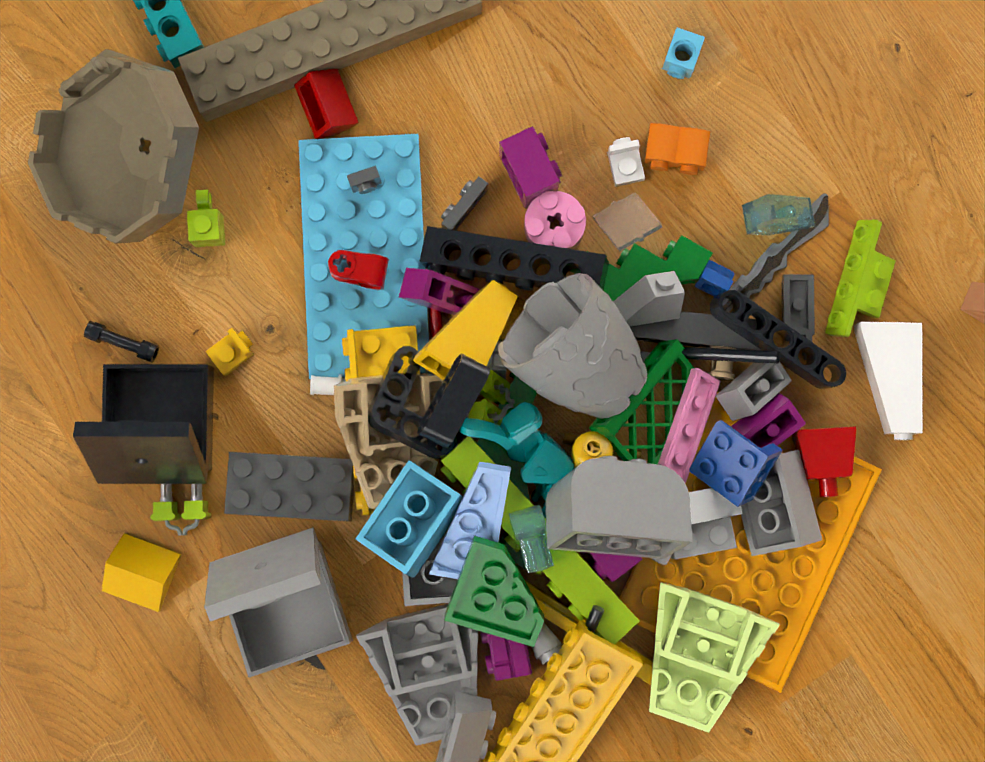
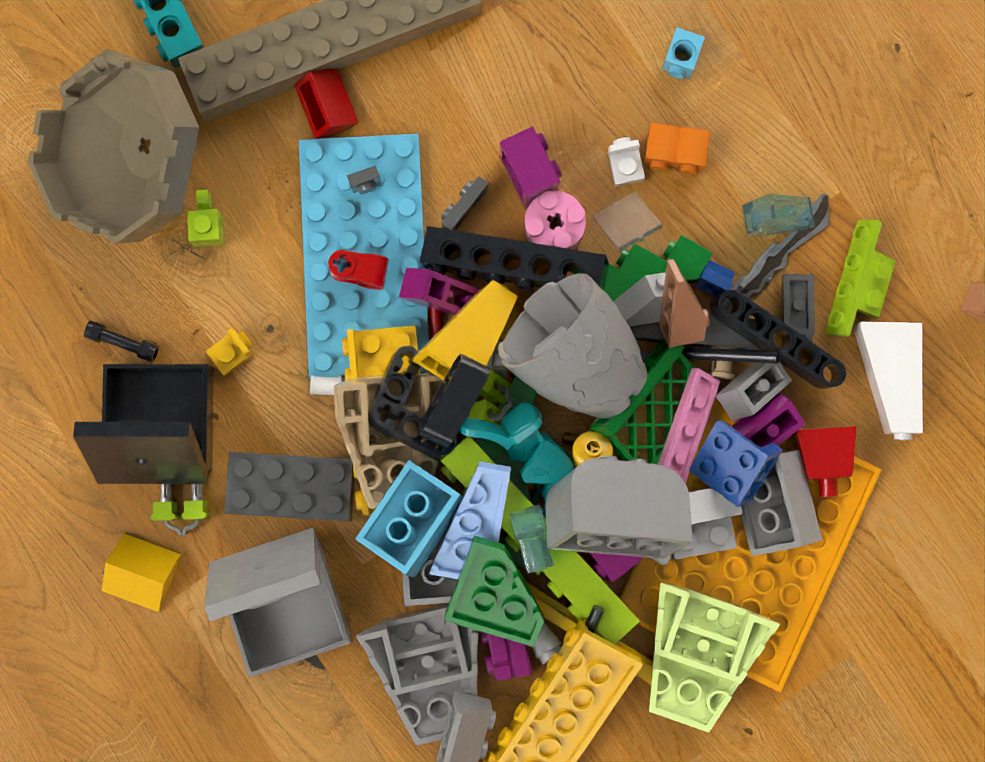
(681, 314): none -> nougat slope

